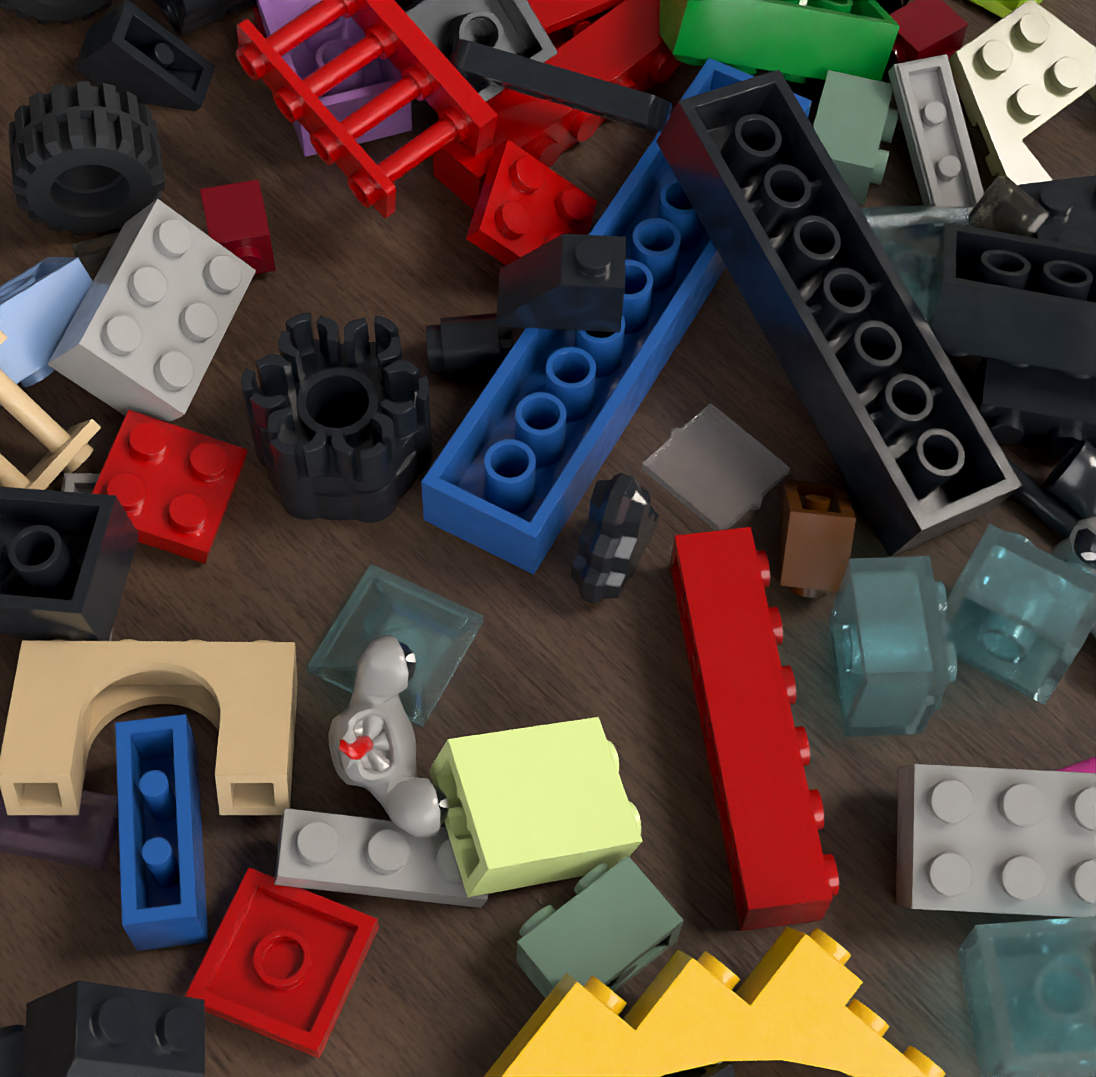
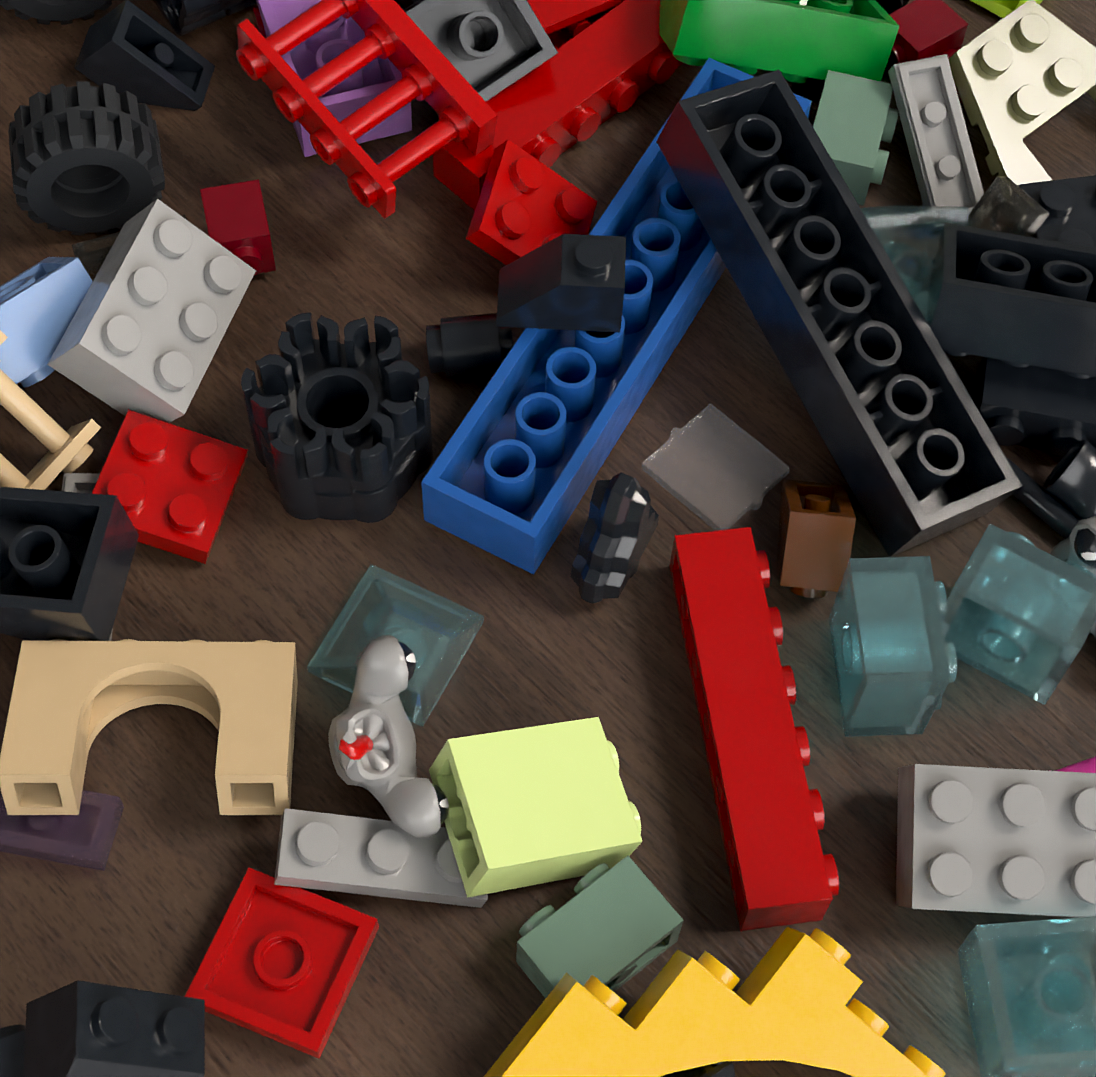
(160, 833): blue brick -> none
(560, 86): black beam -> none

